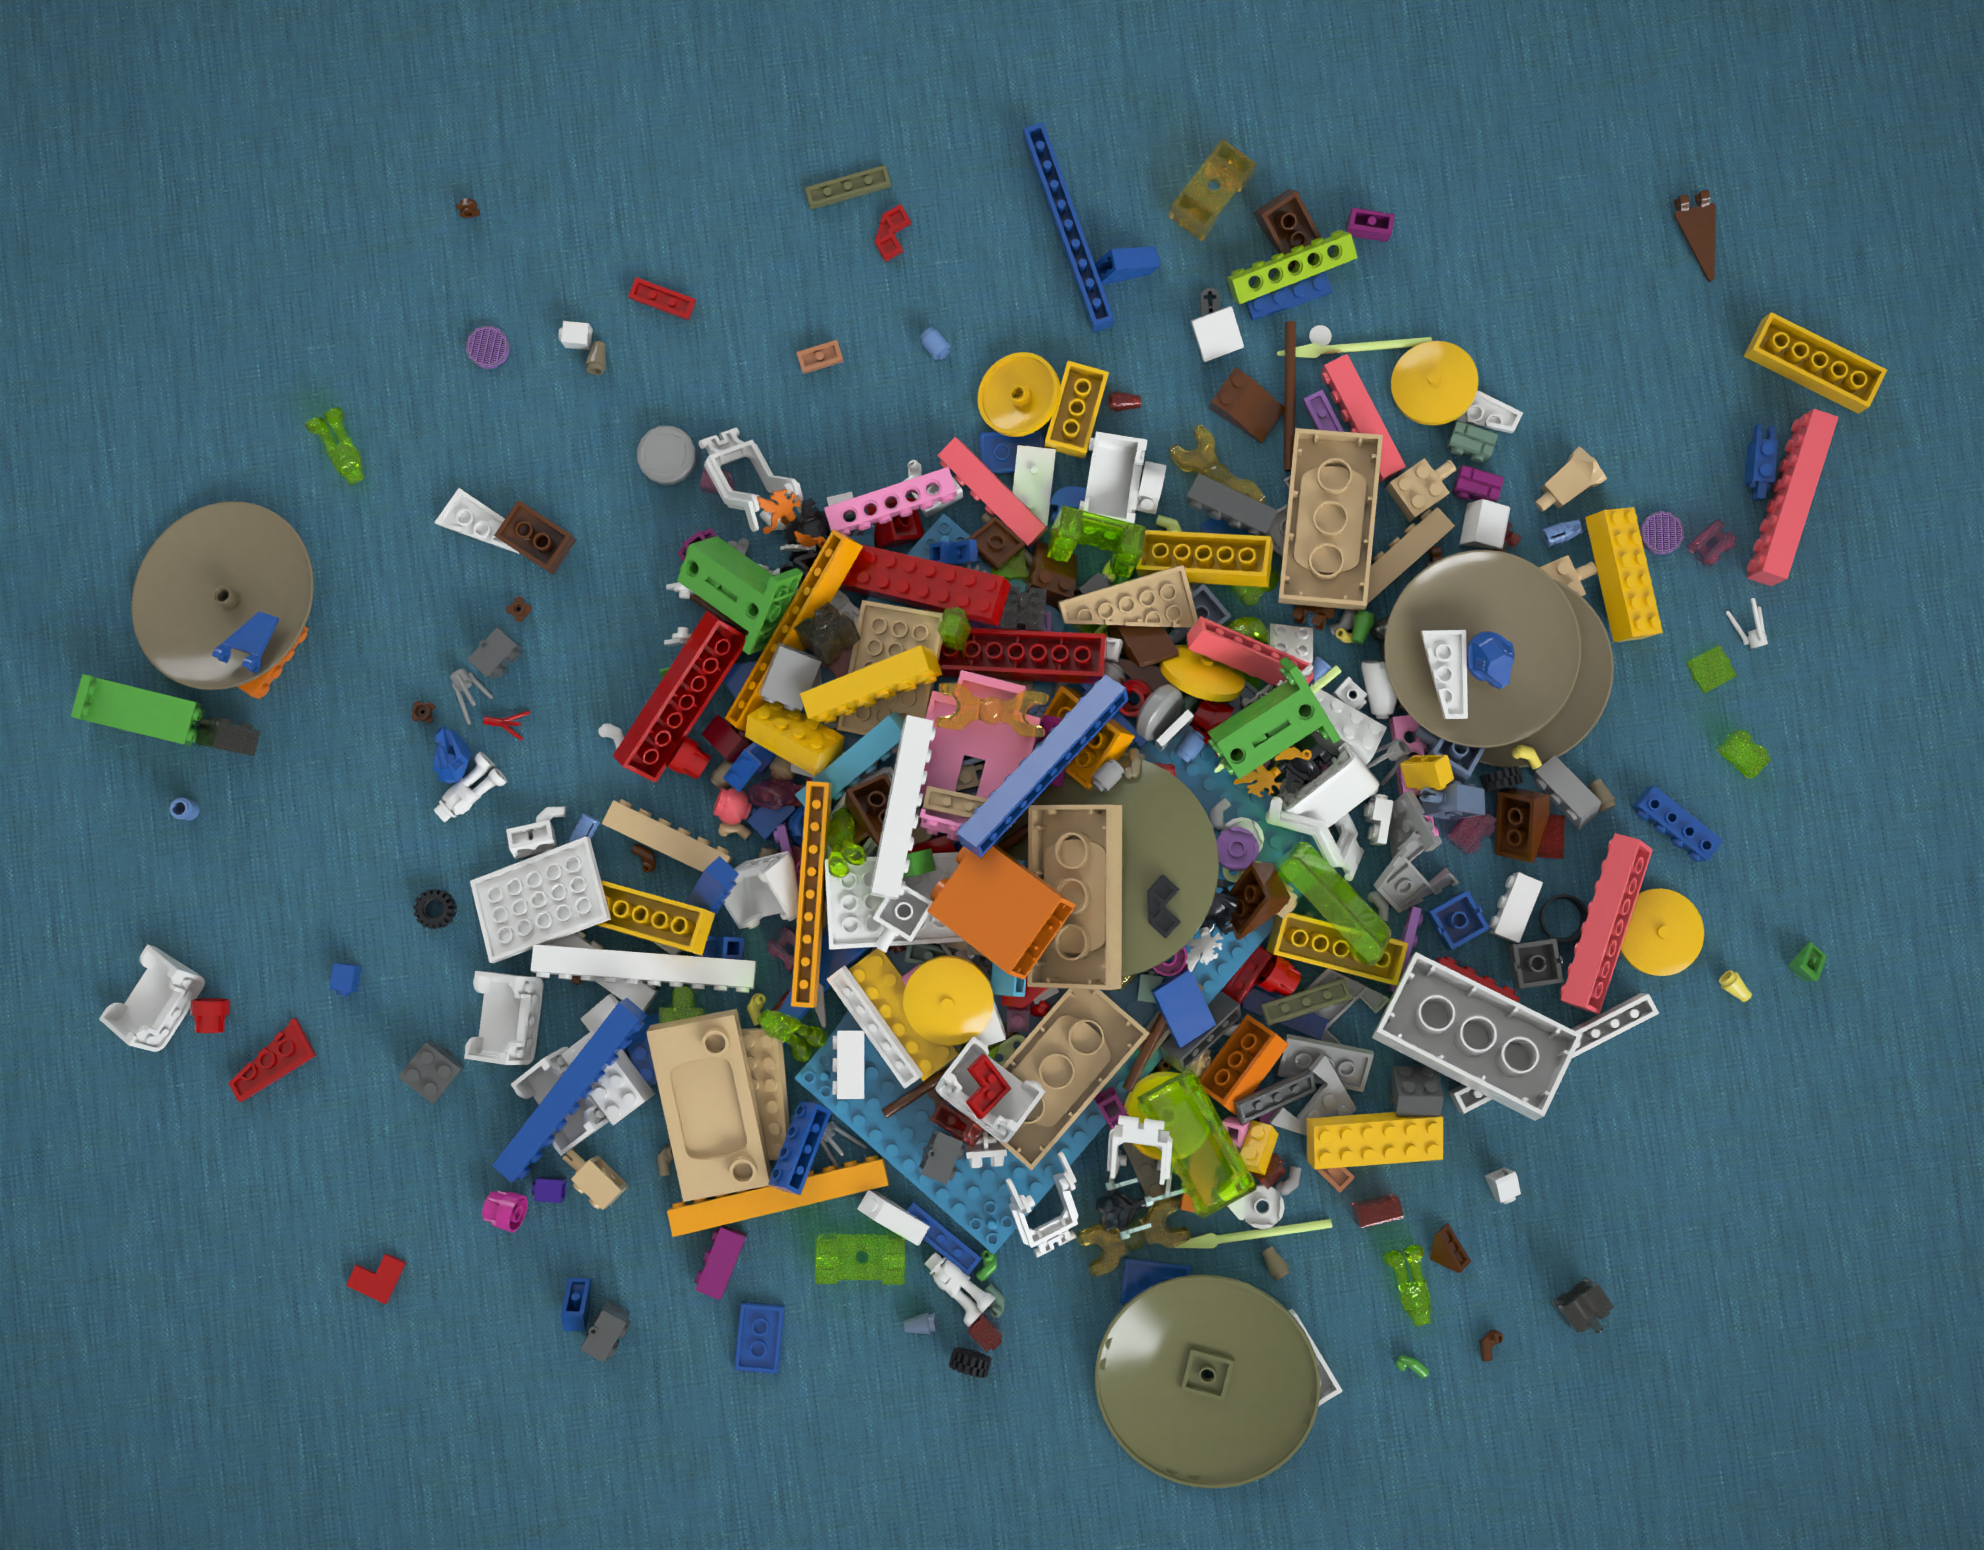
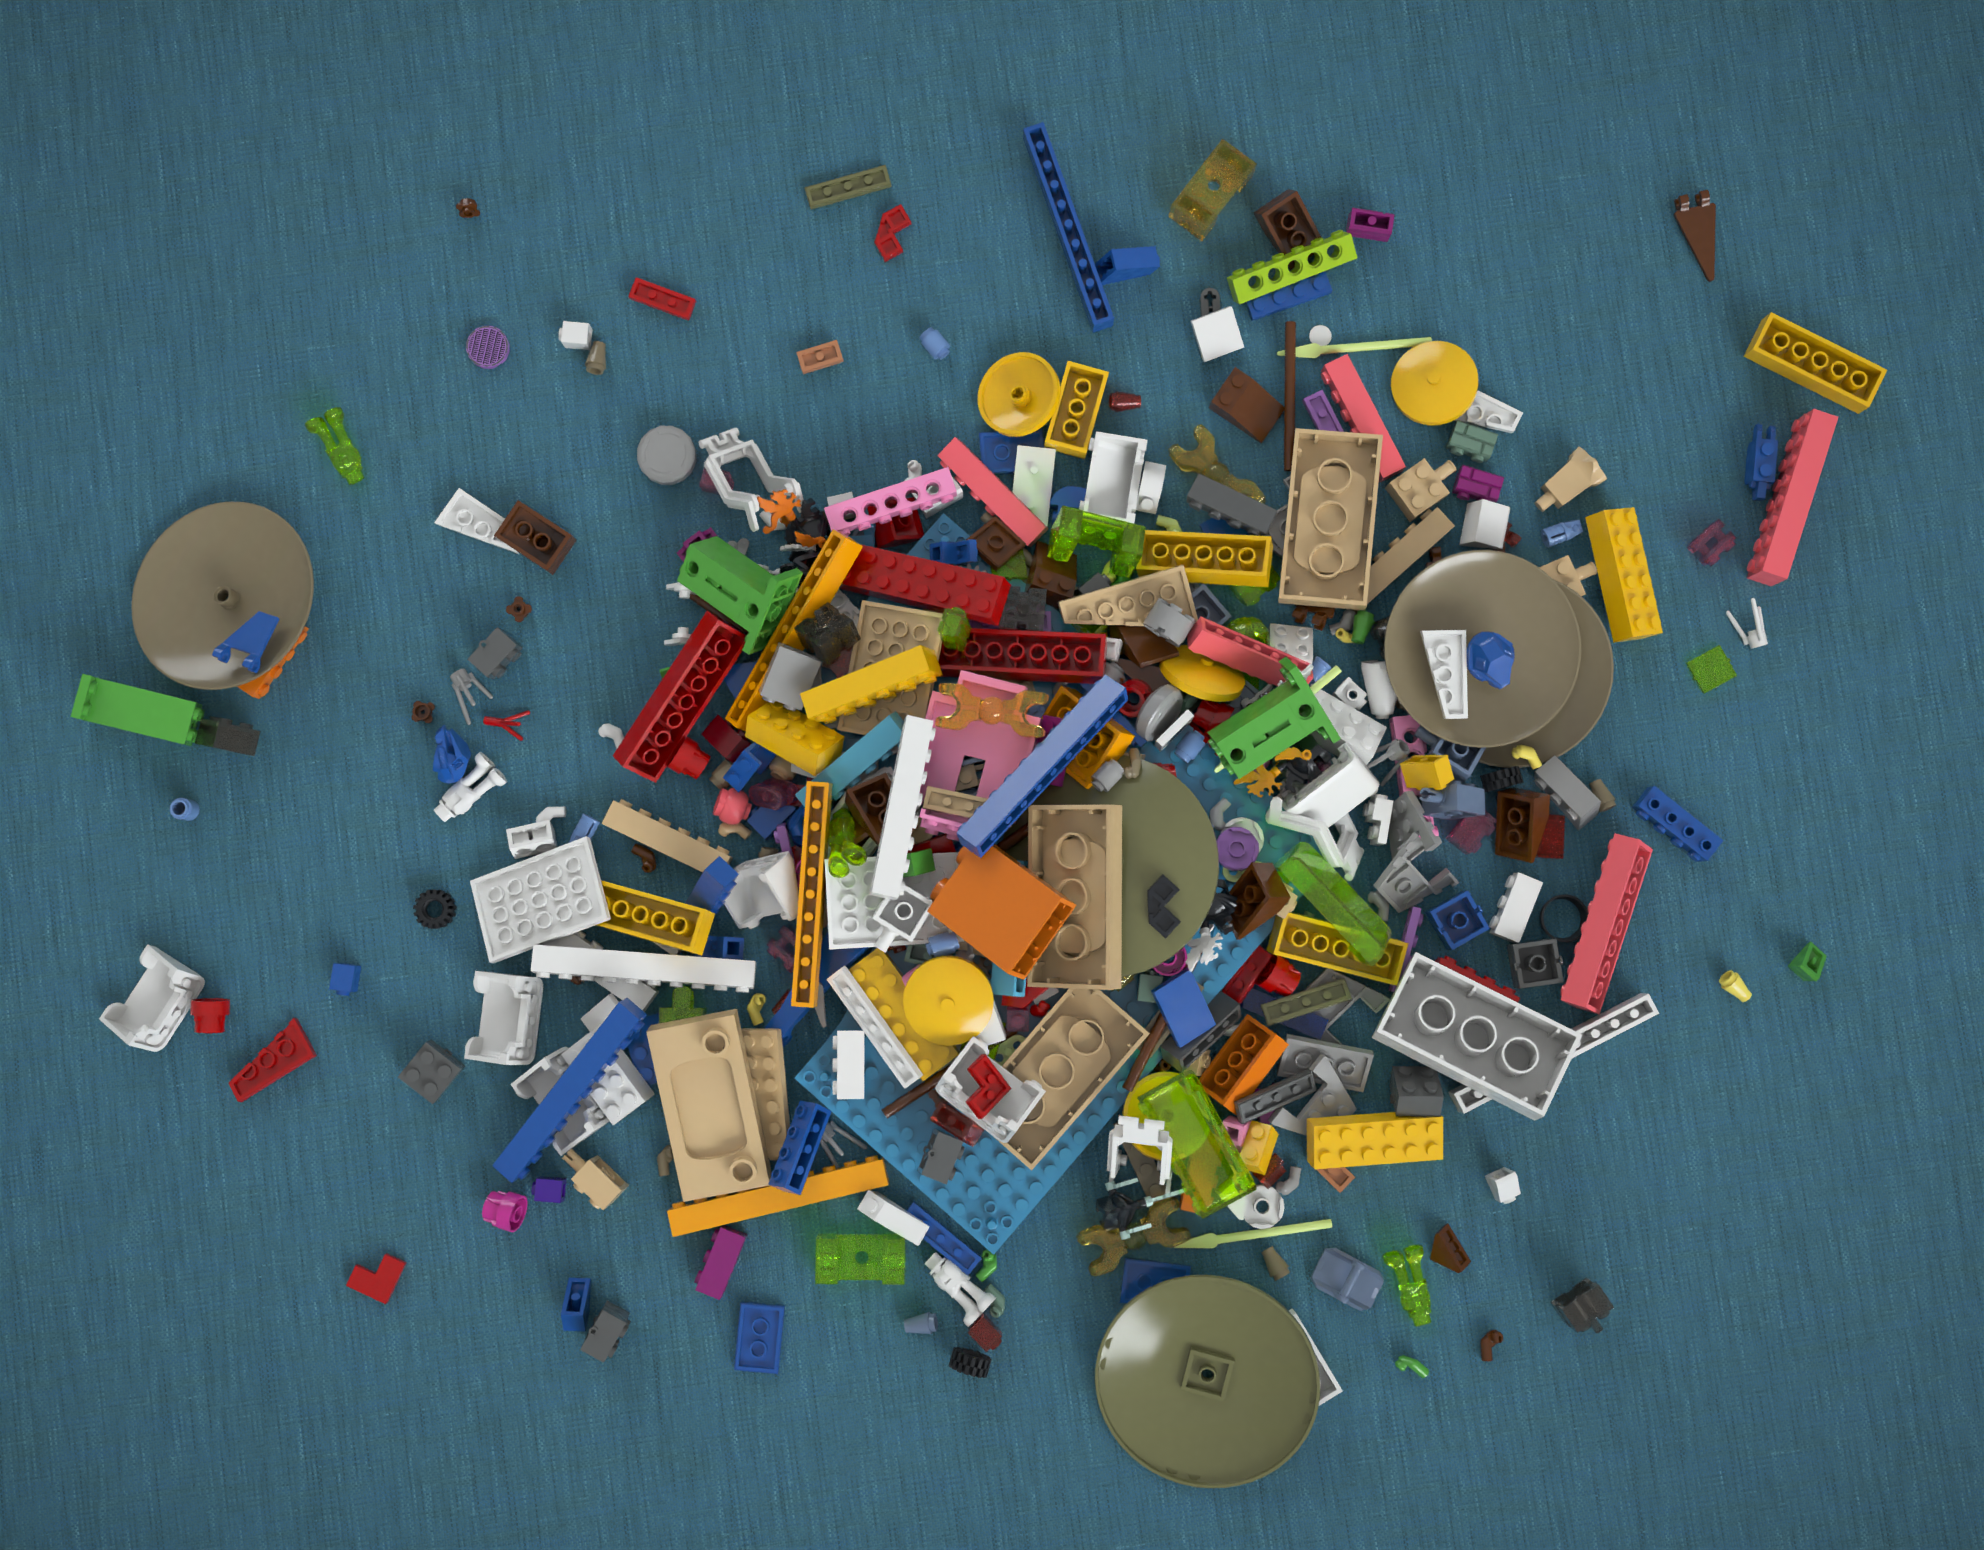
(782, 1026): clear neon green piece -> none
(942, 944): none -> medium blue brick
(986, 1147): white hips -> none
(1058, 1228): white piece -> none
(1110, 1106): magenta brick -> none
(1169, 622): none -> light grey brick
(1347, 1279): none -> sand blue shield
(1377, 1210): clear red brick -> none
(1662, 532): tile -> none
(1663, 933): yellow dish -> none
(1744, 753): clear neon green brick -> none

